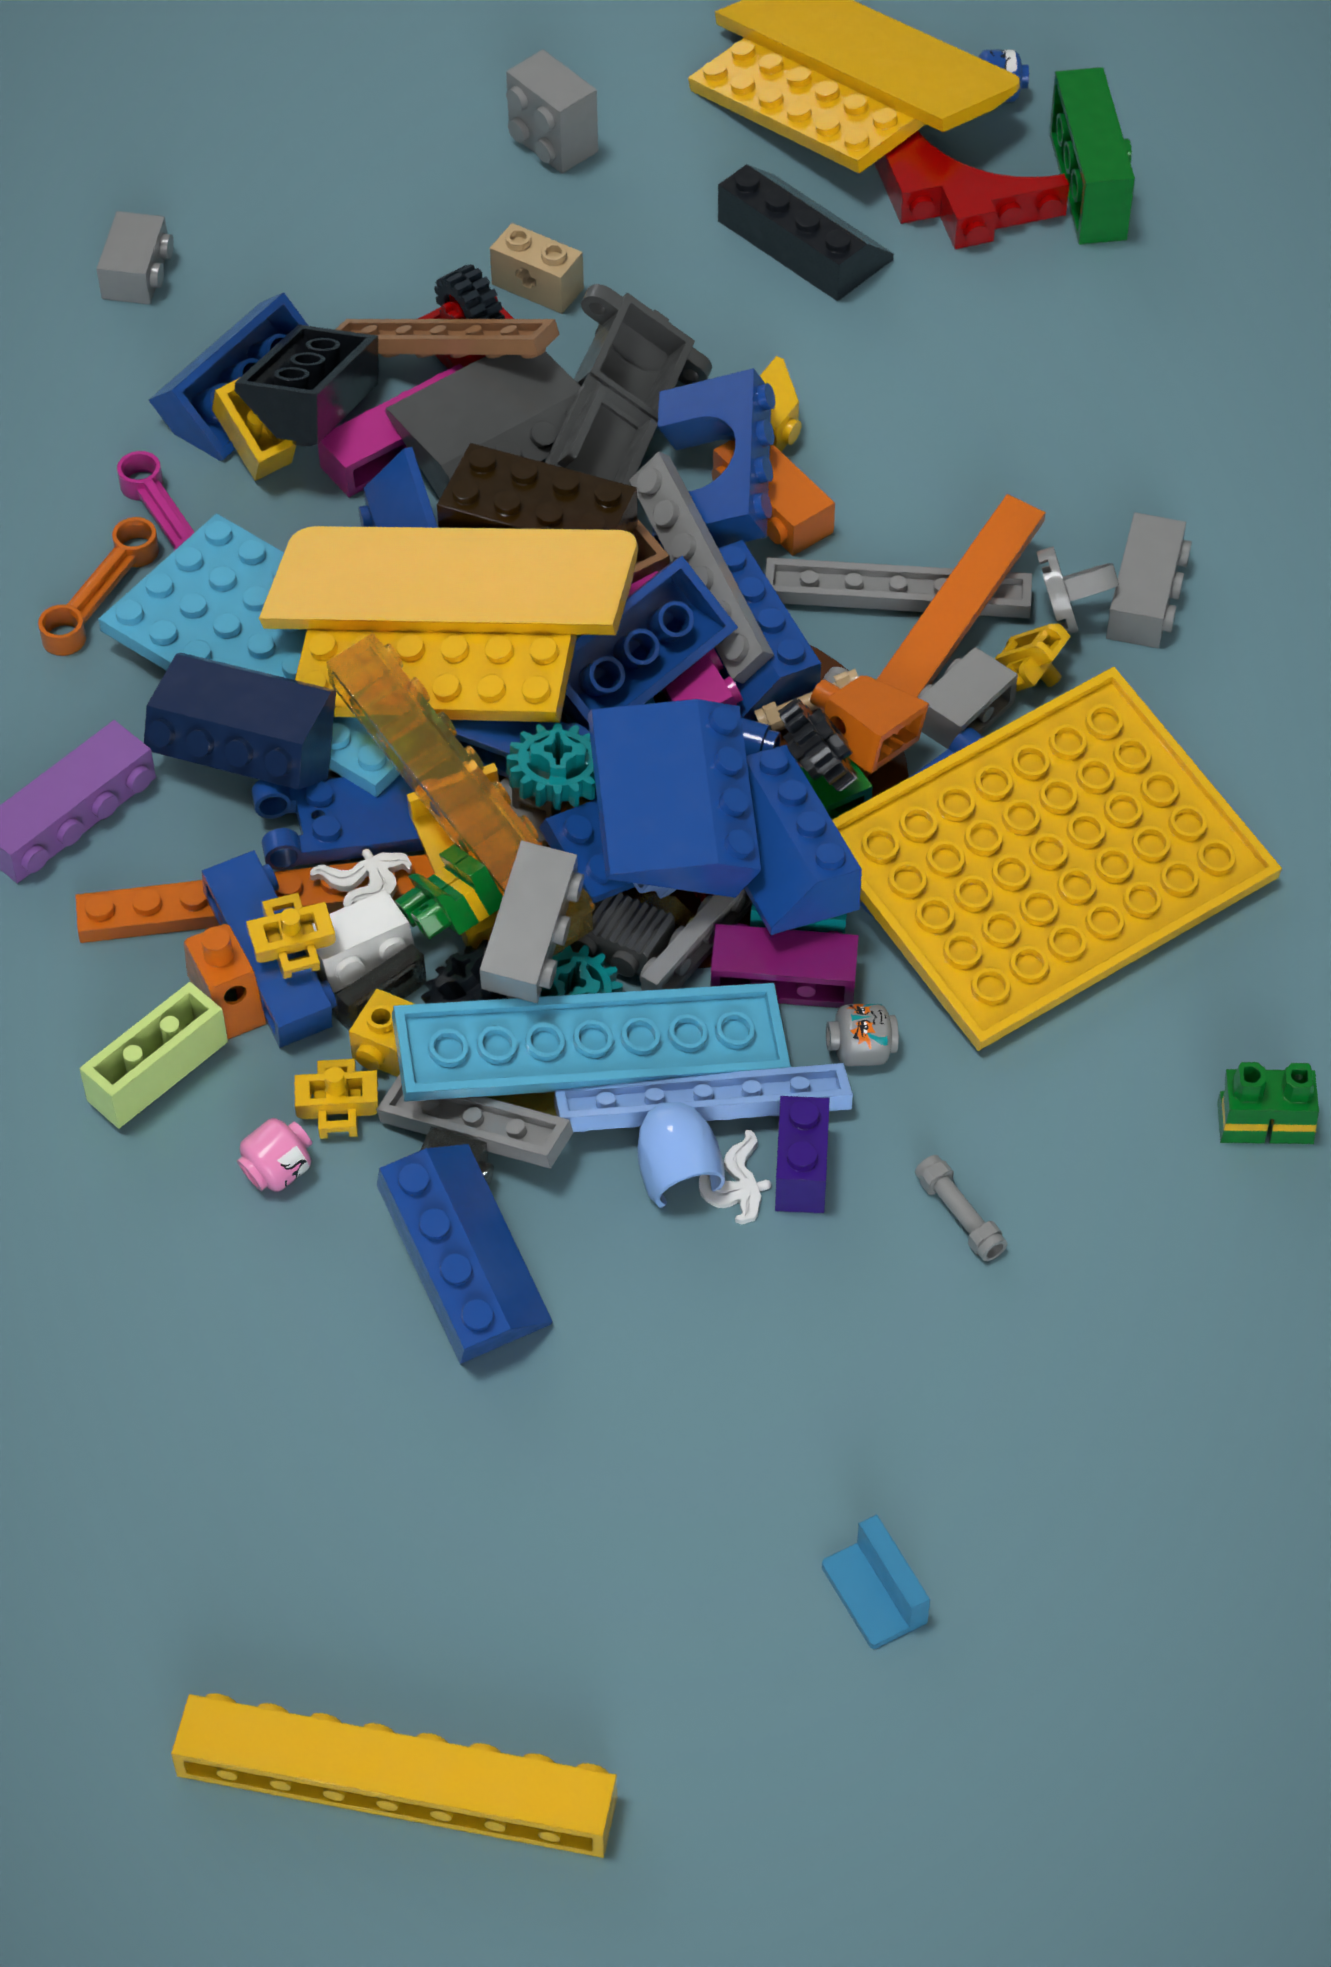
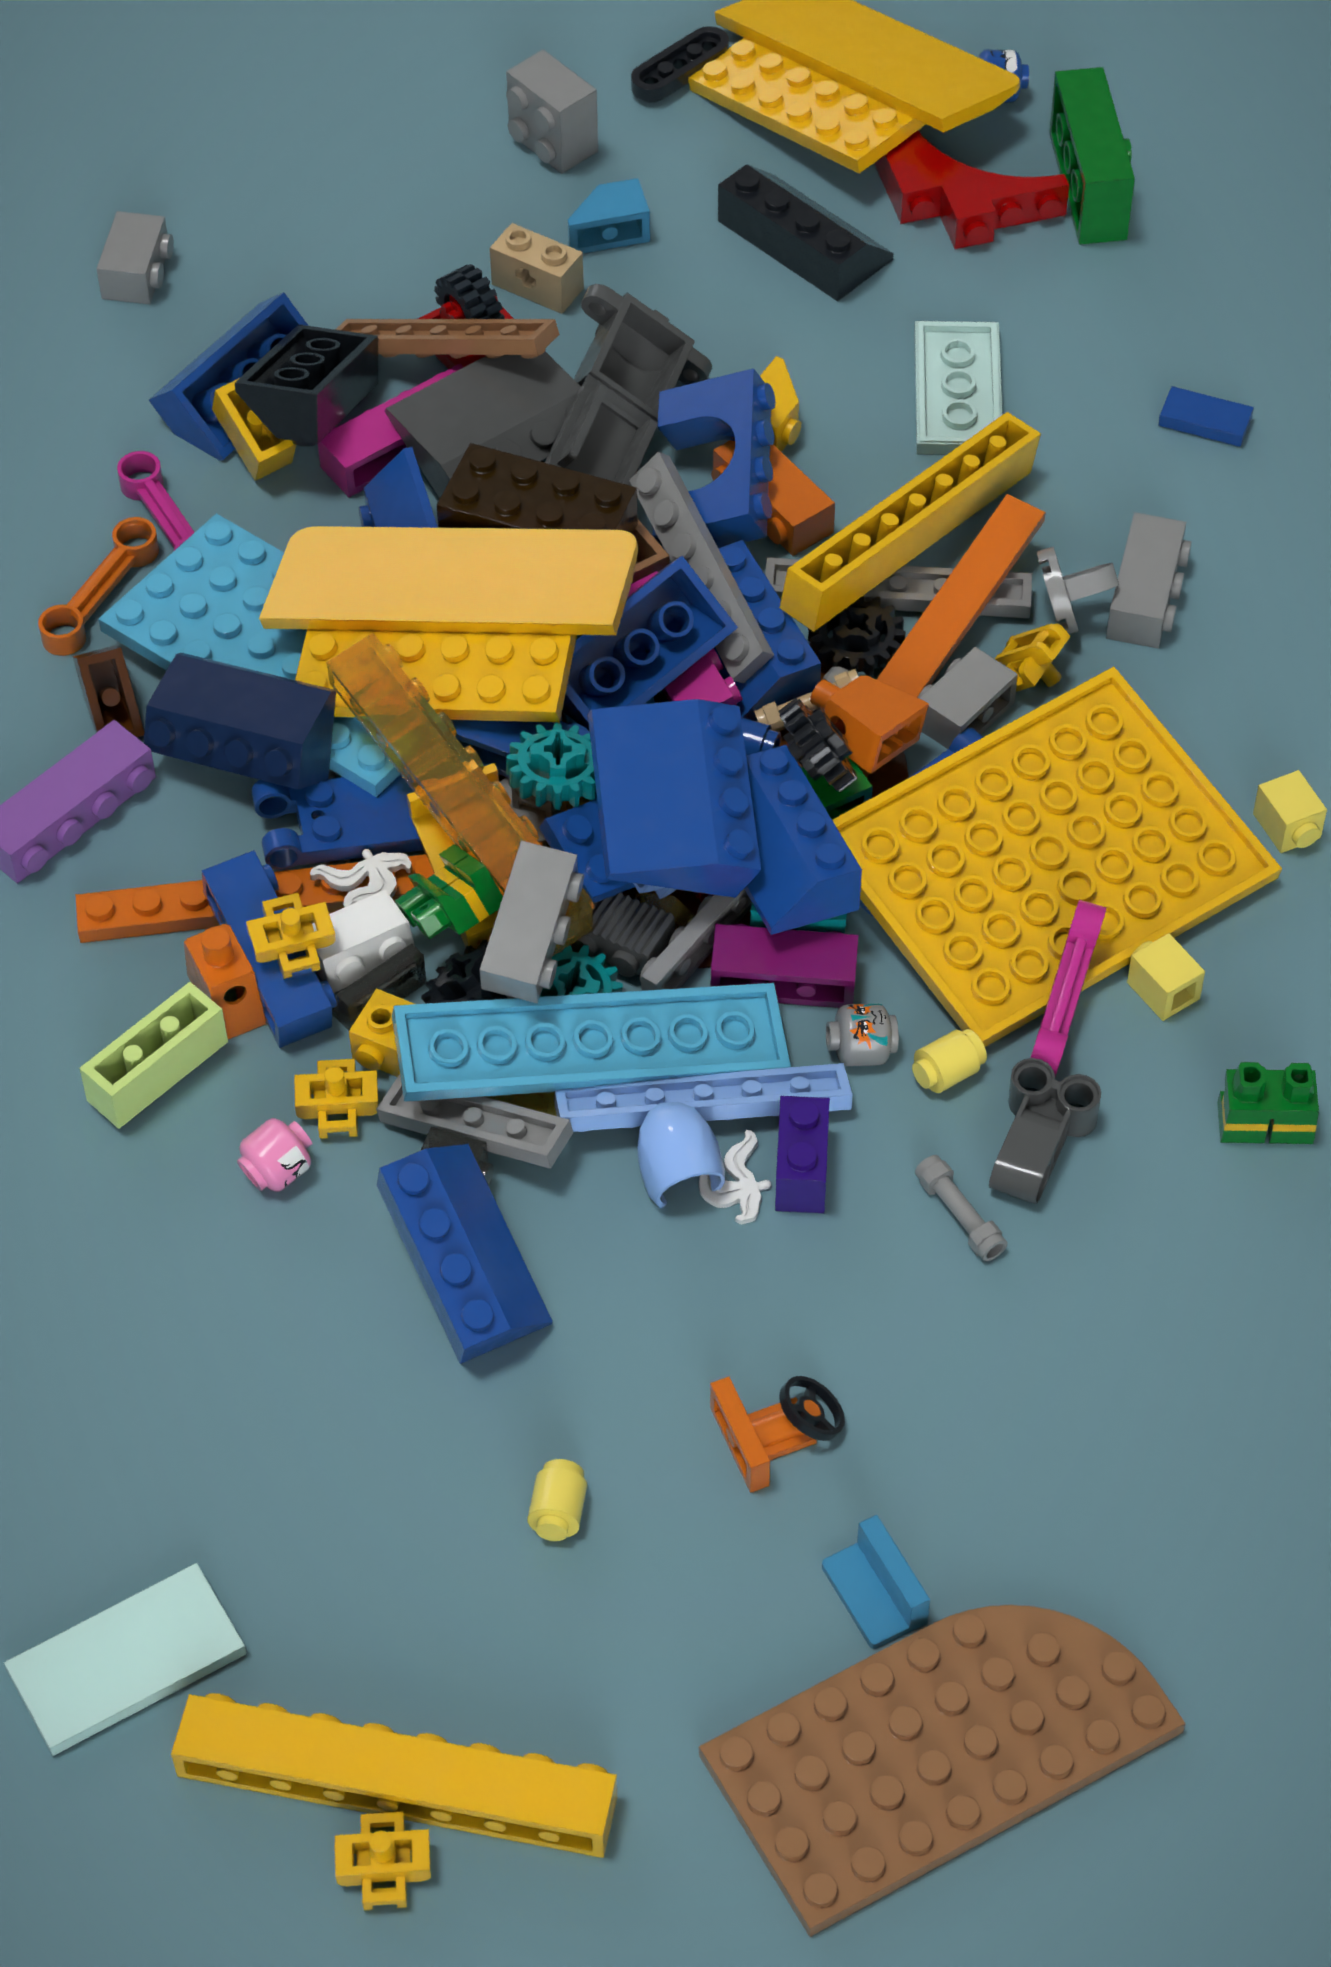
(108, 689): none -> reddish brown slope
(125, 1659): none -> light aqua tile
(383, 1858): none -> yellow piece
(557, 1500): none -> light yellow brick
(610, 218): none -> dark azure slope
(672, 66): none -> black plate
(774, 1429): none -> orange piece
(857, 637): none -> black gear
(909, 521): none -> yellow brick
(932, 1751): none -> medium nougat plate
(949, 1060): none -> light yellow brick
(955, 382): none -> light aqua tile
(1041, 1126): none -> dark grey piece
(1068, 983): none -> dark pink piece
(1165, 976): none -> light yellow brick
(1206, 416): none -> blue tile
(1290, 811): none -> light yellow brick

